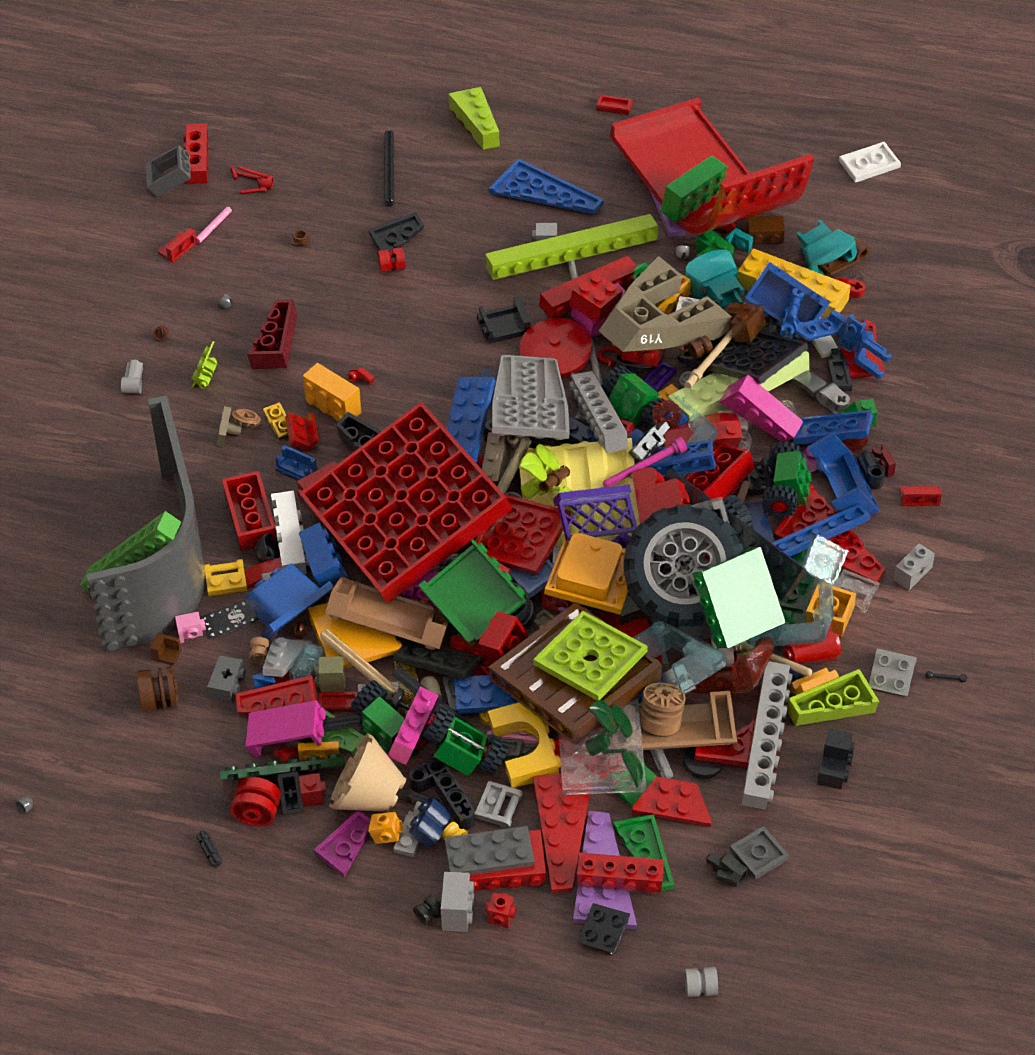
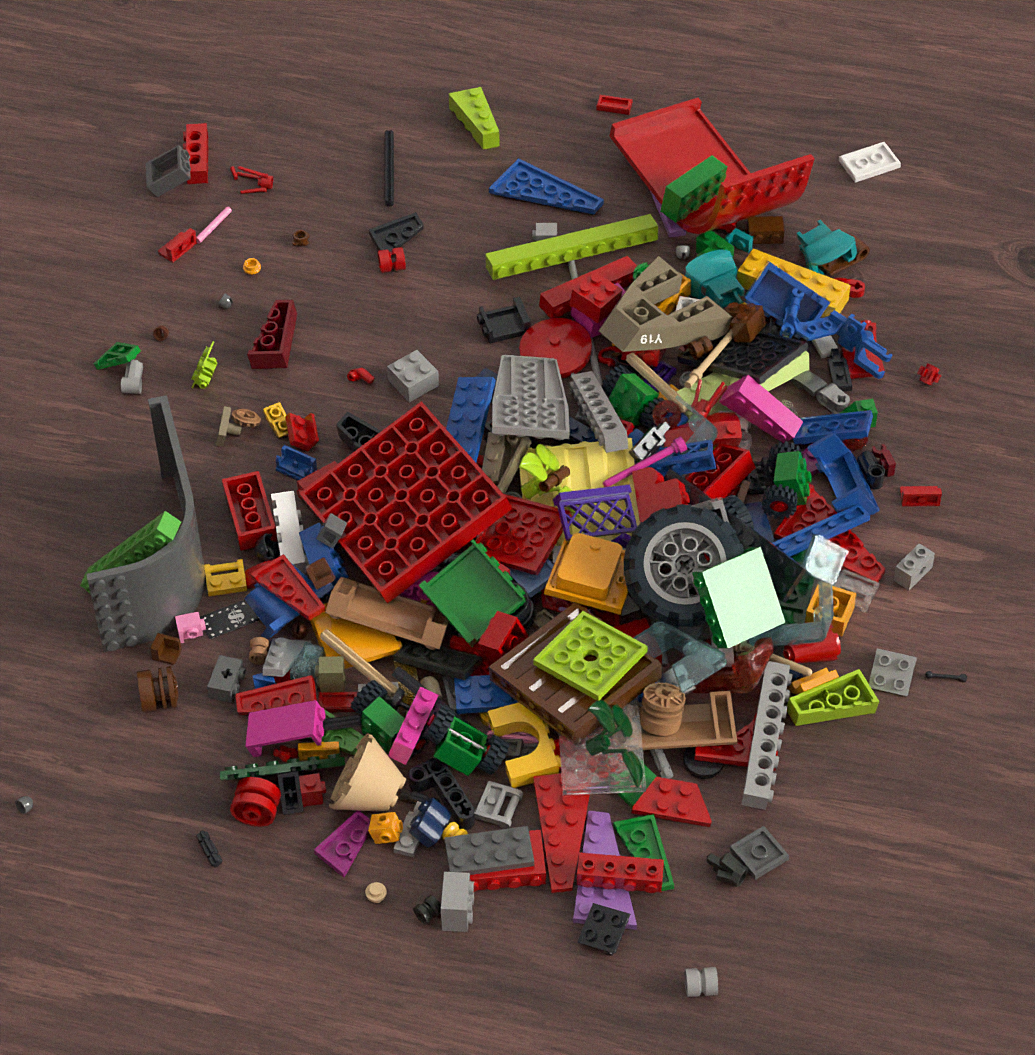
(117, 354): none -> green wing
(251, 266): none -> light orange plate
(289, 586): none -> red wing
(320, 573): none -> reddish brown panel
(331, 392): light orange brick -> none
(331, 530): none -> dark grey panel
(376, 892): none -> tan plate
(413, 376): none -> light grey brick
(500, 909): red brick -> none
(655, 380): none -> tan axle
(705, 406): none -> red plant
(836, 757): black brick -> none
(929, 374): none -> red gear

